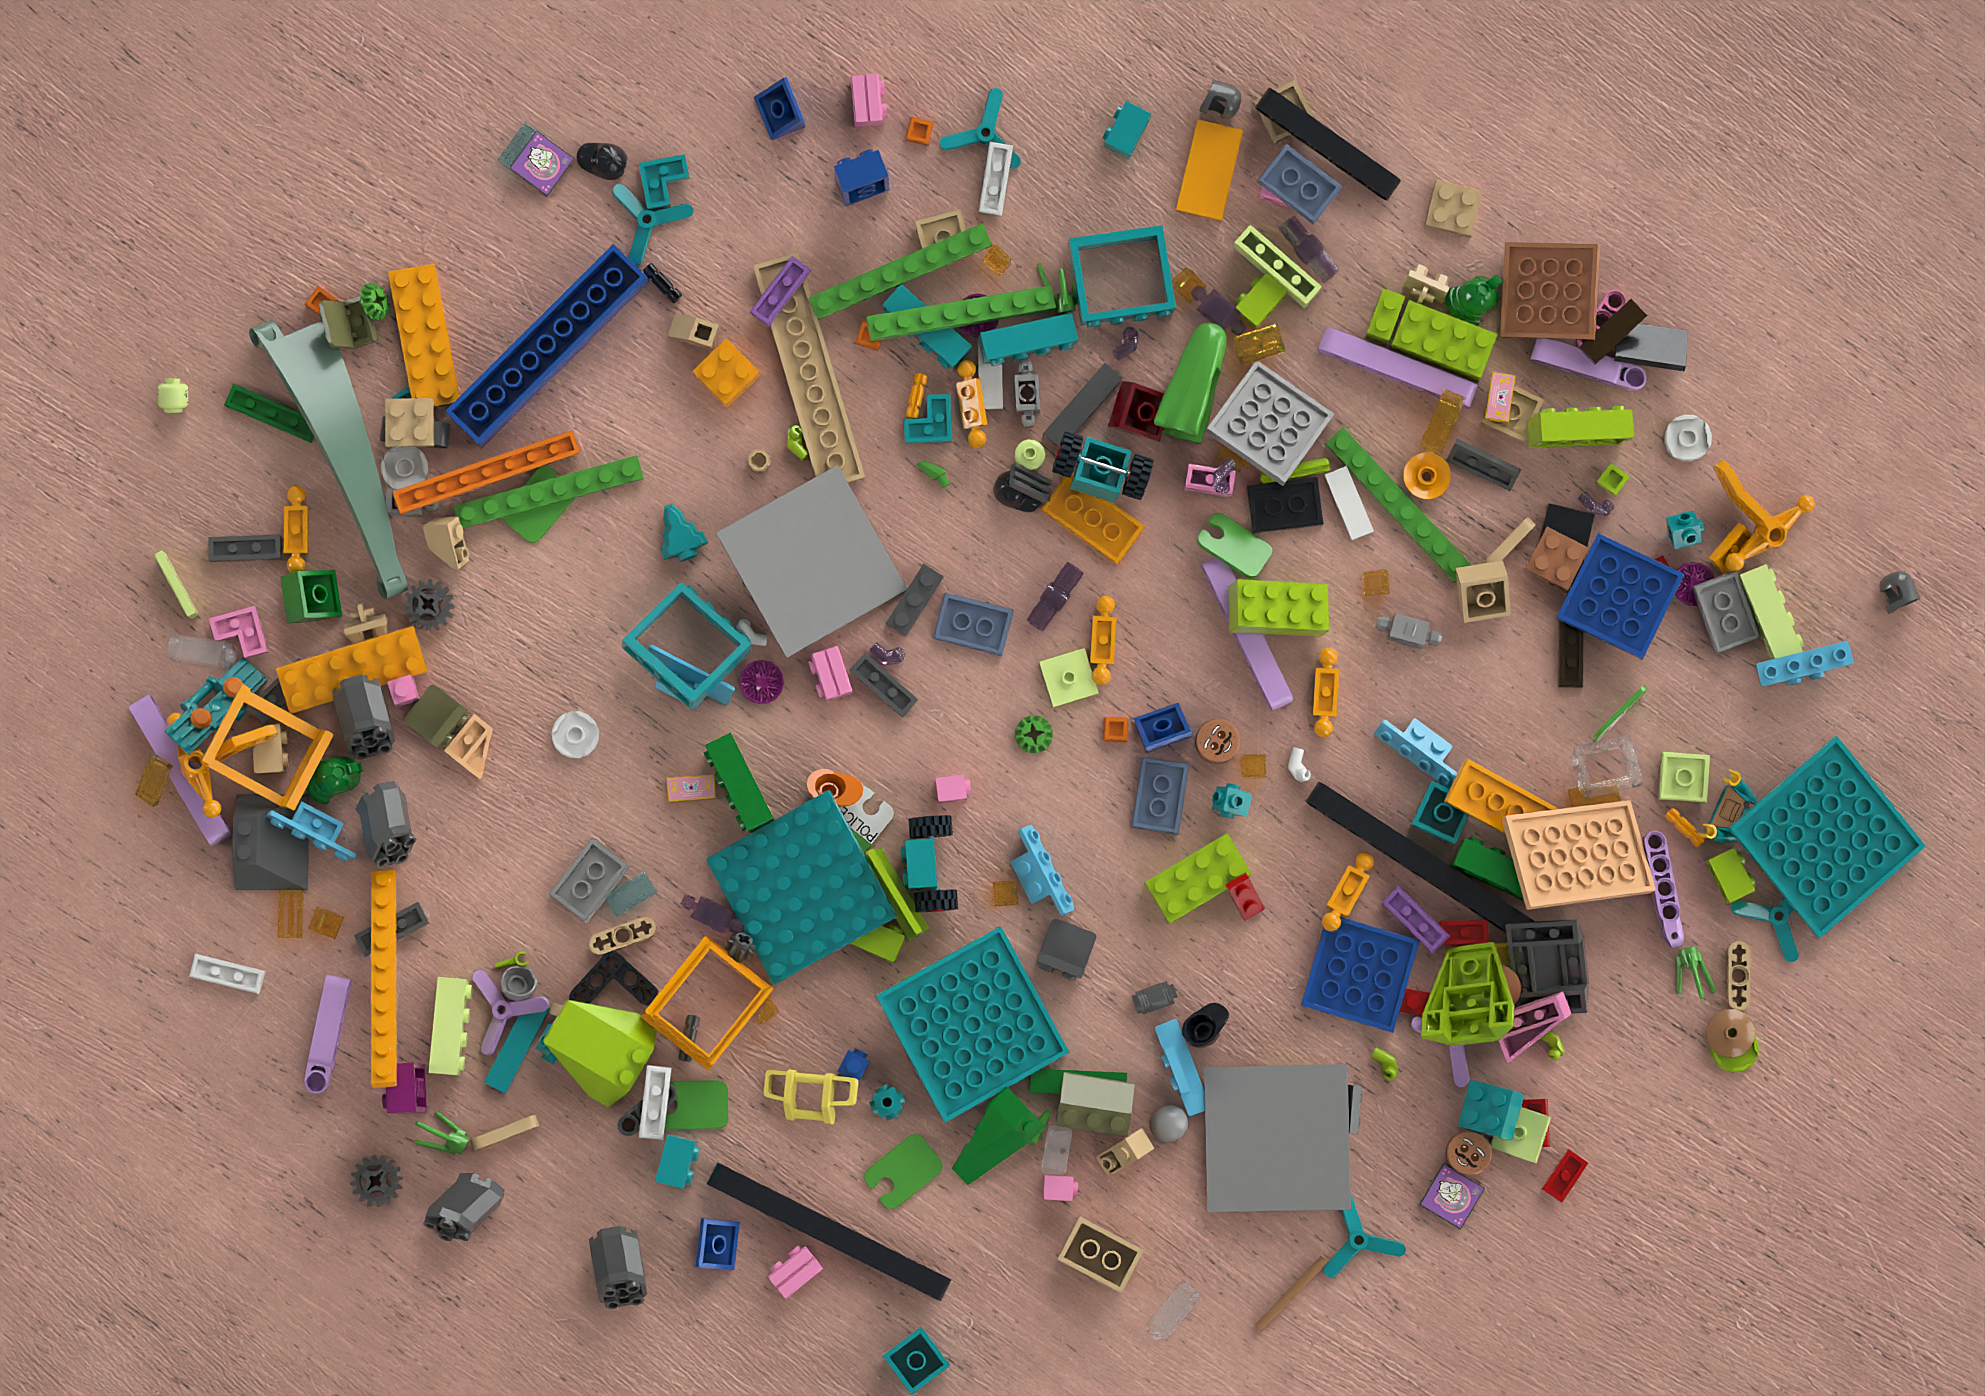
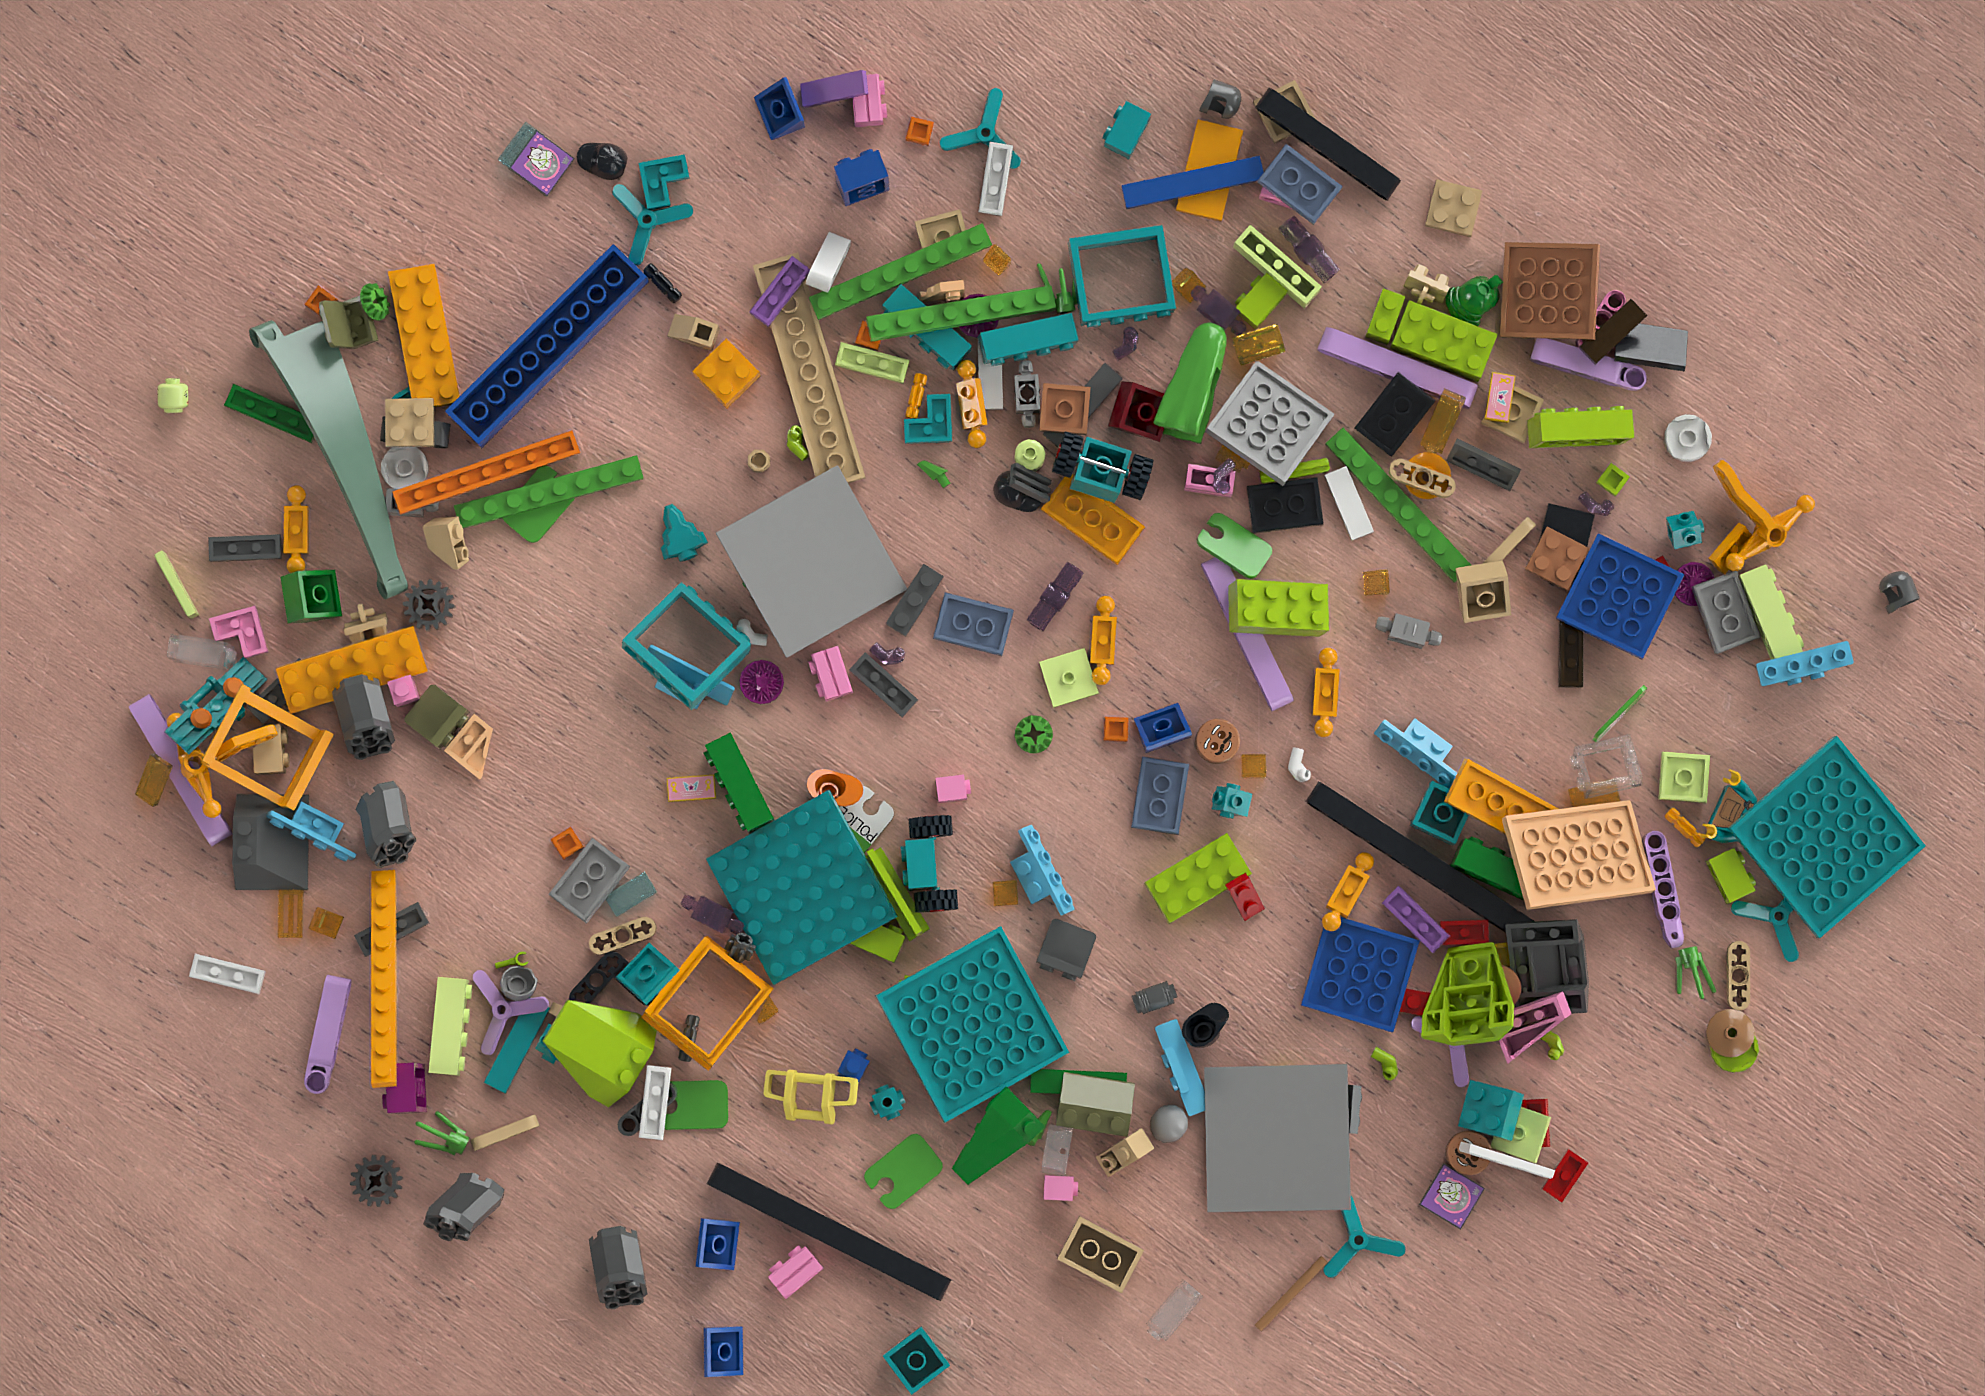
(334, 777): green helmet -> none
(567, 843): none -> orange tile
(575, 734): white tile -> none
(647, 973): none -> teal tile
(677, 1162): teal brick -> none
(723, 1351): none -> blue slope
(828, 262): none -> white beam
(834, 88): none -> medium lavender tile
(872, 362): none -> yellowish green tile
(948, 291): none -> light nougat wing
(1064, 409): none -> nougat plate
(1192, 182): none -> blue tile
(1394, 414): none -> black tile
(1436, 489): none -> tan beam
(1506, 1160): none -> white tile

